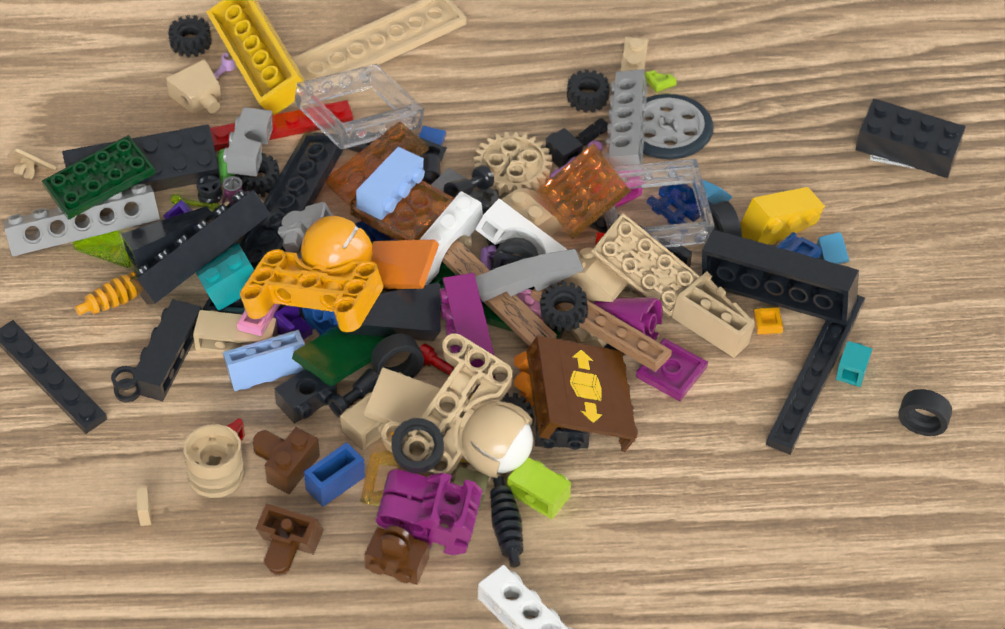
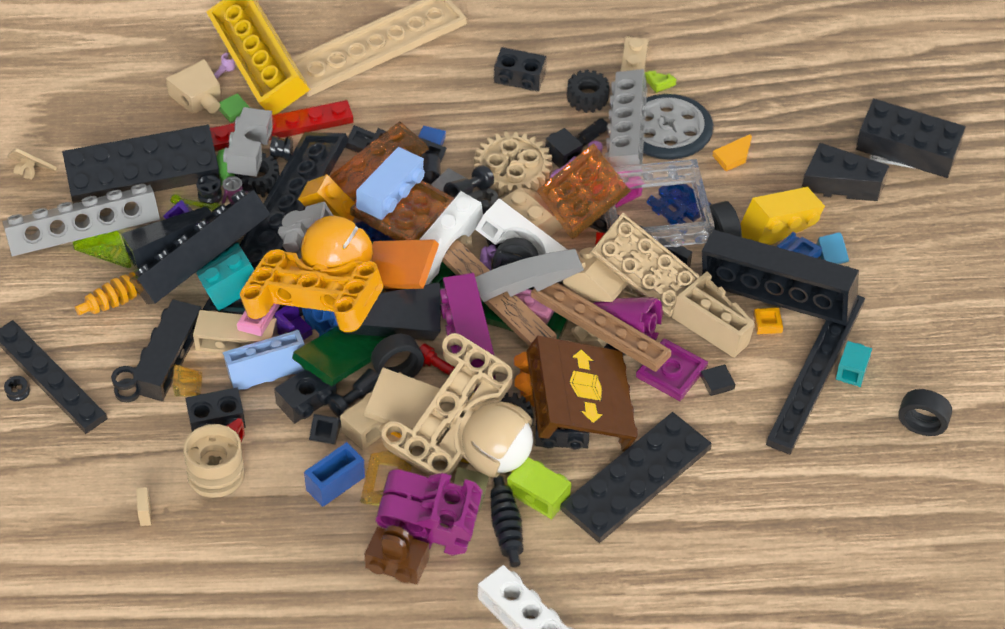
(20, 394): none -> black bush
(98, 177): dark green tile -> none
(186, 27): black tyre -> none
(186, 381): none -> clear yellow slope
(214, 408): none -> black brick
(232, 107): none -> bright green tile
(281, 147): none -> black wheel
(287, 457): reddish brown brick -> none
(287, 534): reddish brown brick -> none
(325, 429): none -> black slope
(326, 190): none -> light orange brick
(366, 129): clear window -> none
(409, 426): black tyre -> none
(520, 69): none -> black brick
(562, 294): black tyre -> none
(635, 477): none -> black plate
(715, 193): dark azure slope -> none
(717, 380): none -> black tile
(733, 154): none -> light orange tile
(845, 174): none -> black wedge

